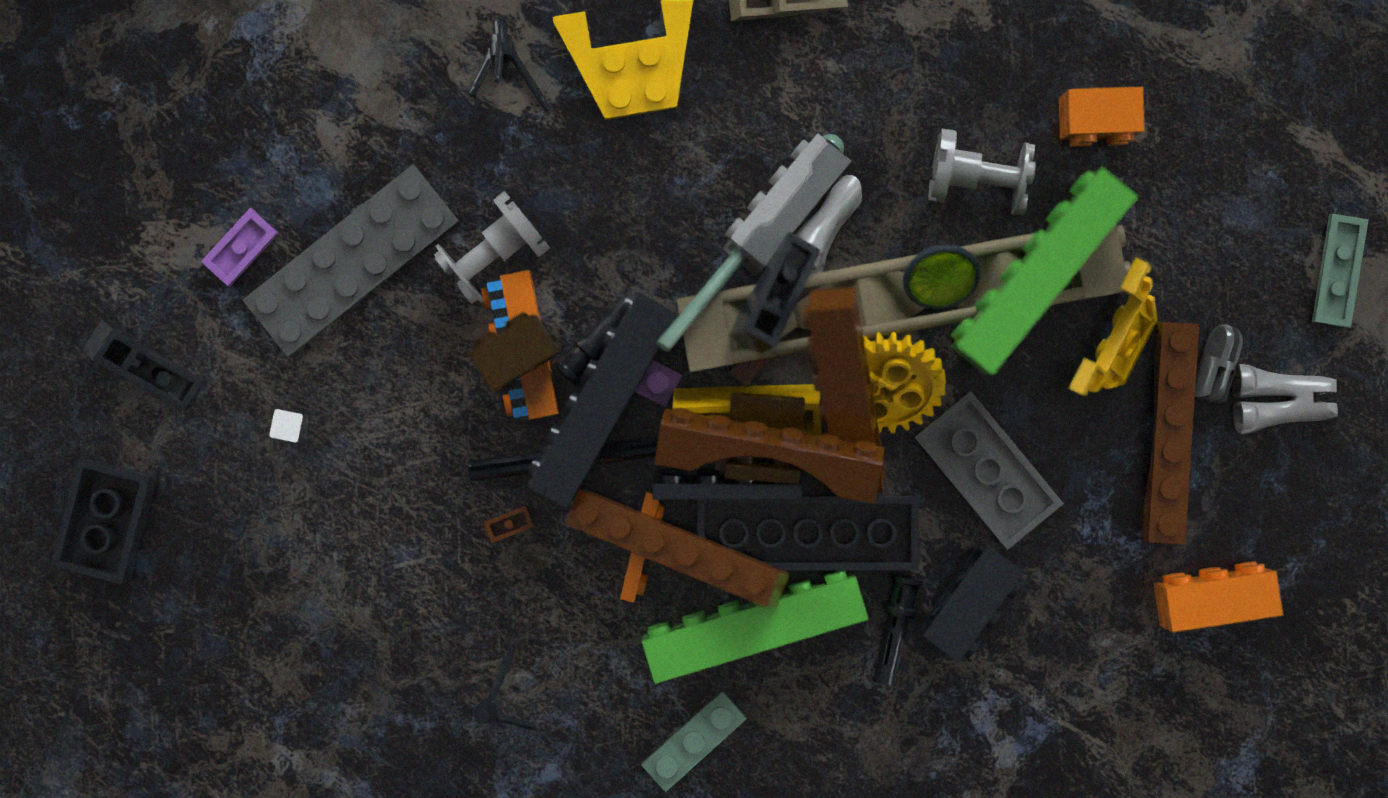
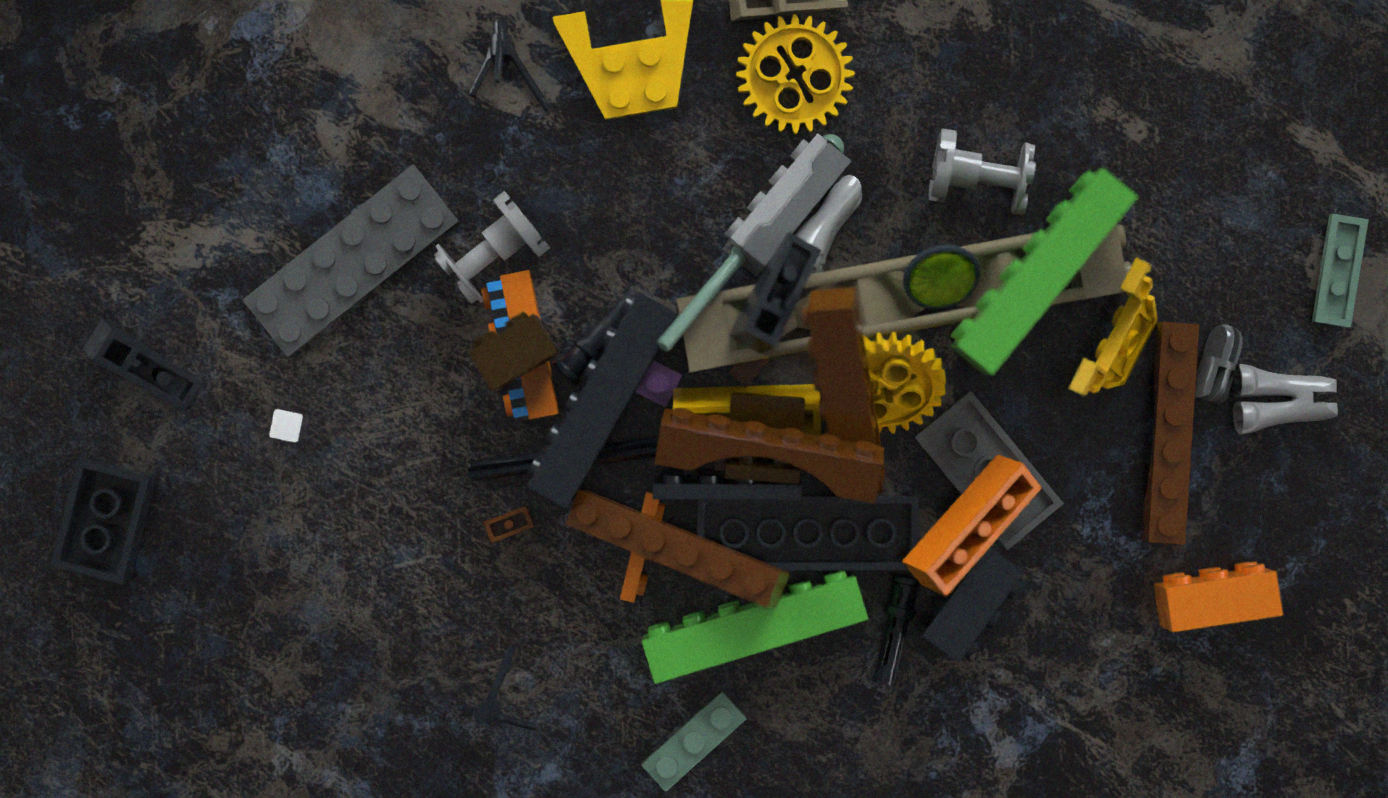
(240, 247): medium lavender plate -> none
(824, 58): none -> yellow gear
(972, 524): none -> orange brick
(1101, 115): orange brick -> none

